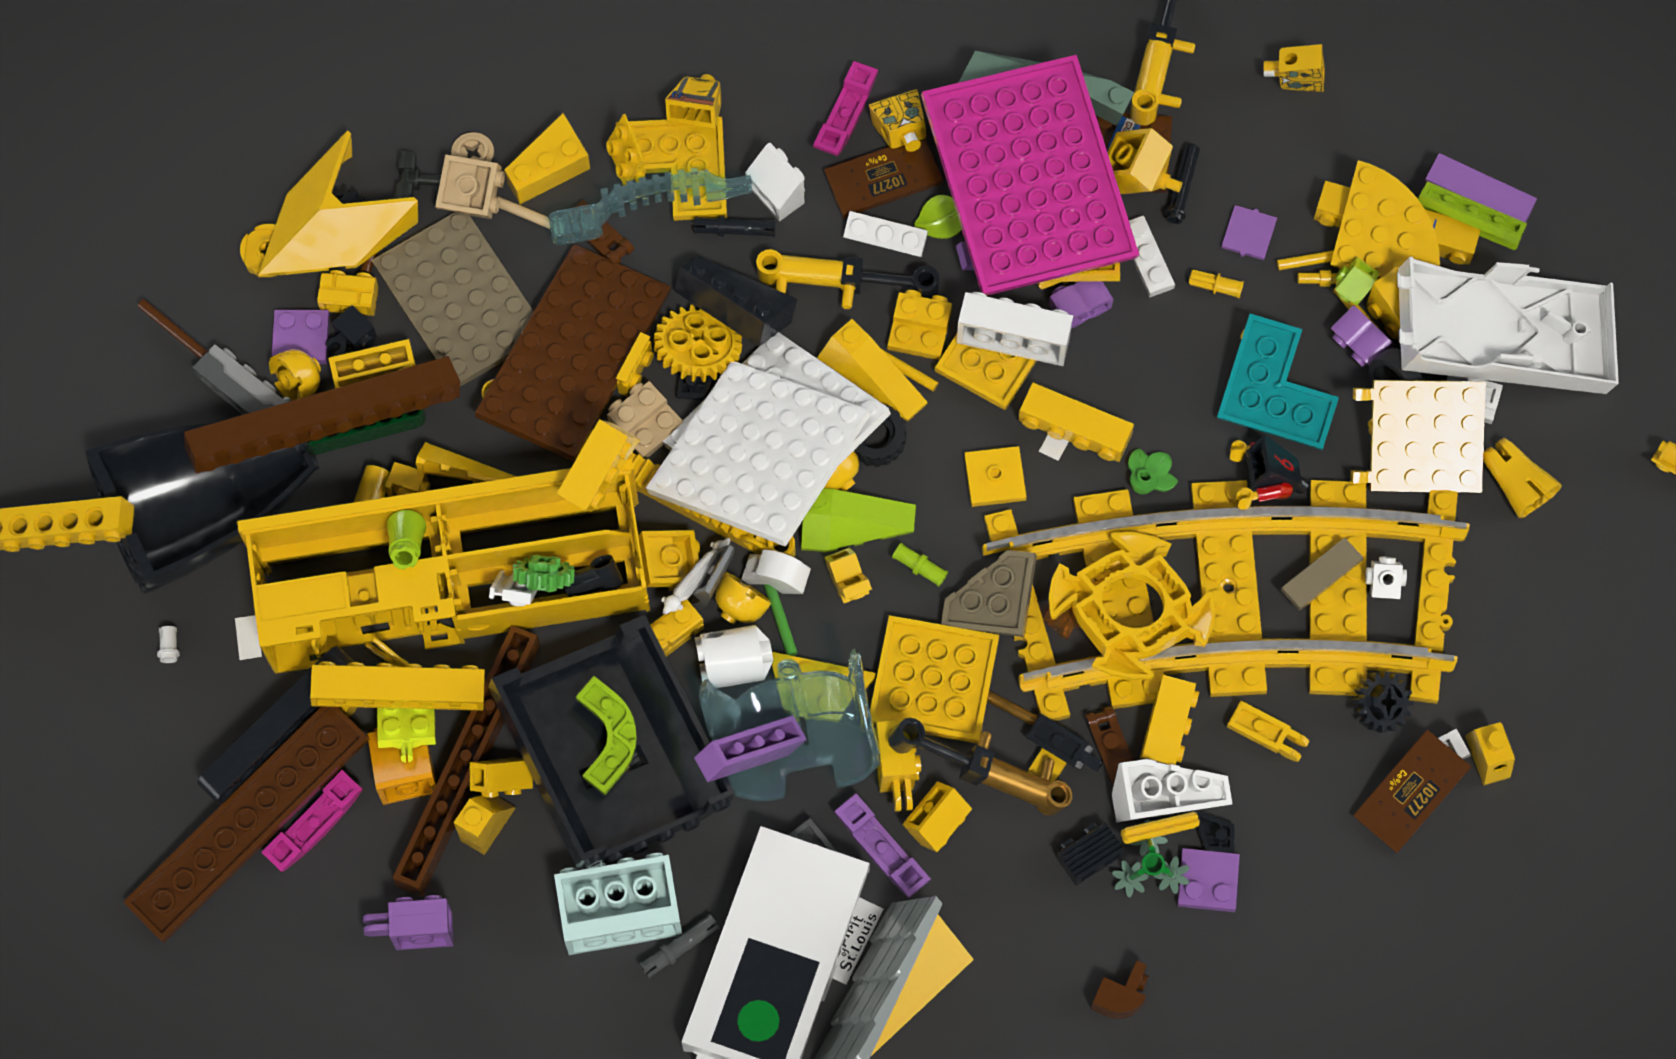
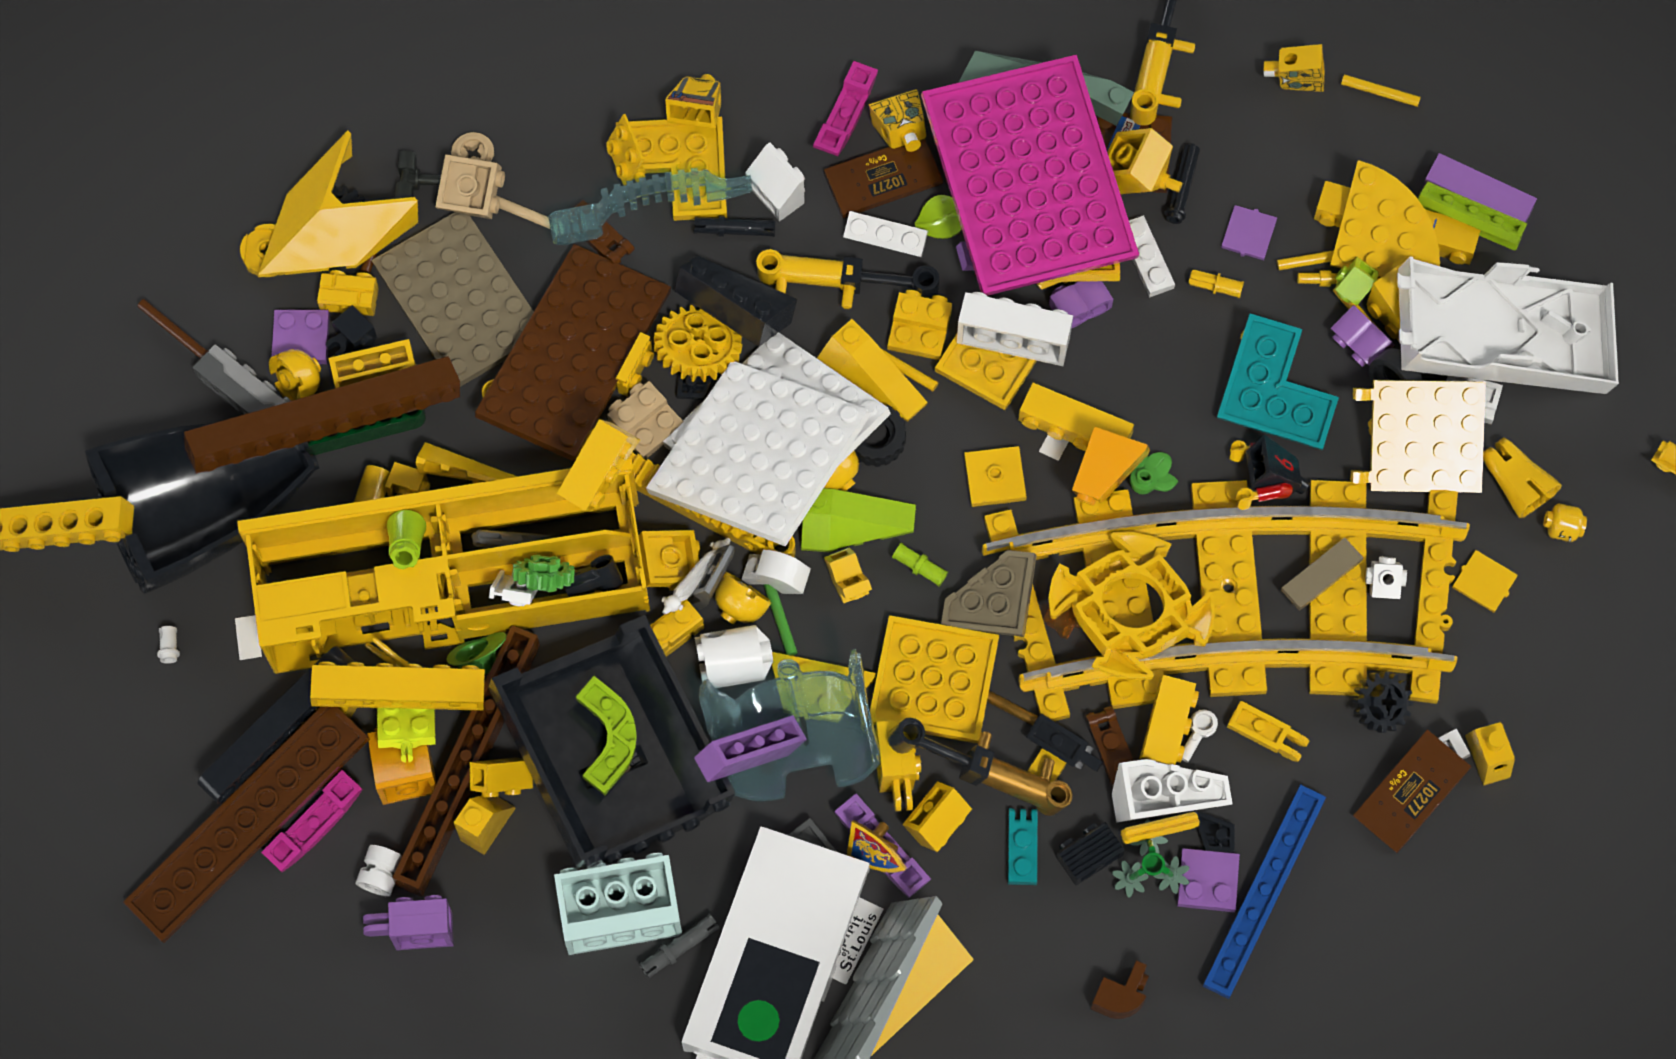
(379, 870): none -> white wheel
(477, 652): none -> bright green piece
(493, 539): none -> dark grey axle
(547, 162): yellow wedge -> none
(874, 849): none -> shield
(1022, 848): none -> teal hinge
(1106, 465): none -> light orange slope
(1203, 725): none -> white plate
(1264, 892): none -> blue plate
(1380, 90): none -> yellow bar
(1484, 581): none -> yellow piece
(1565, 522): none -> yellow head

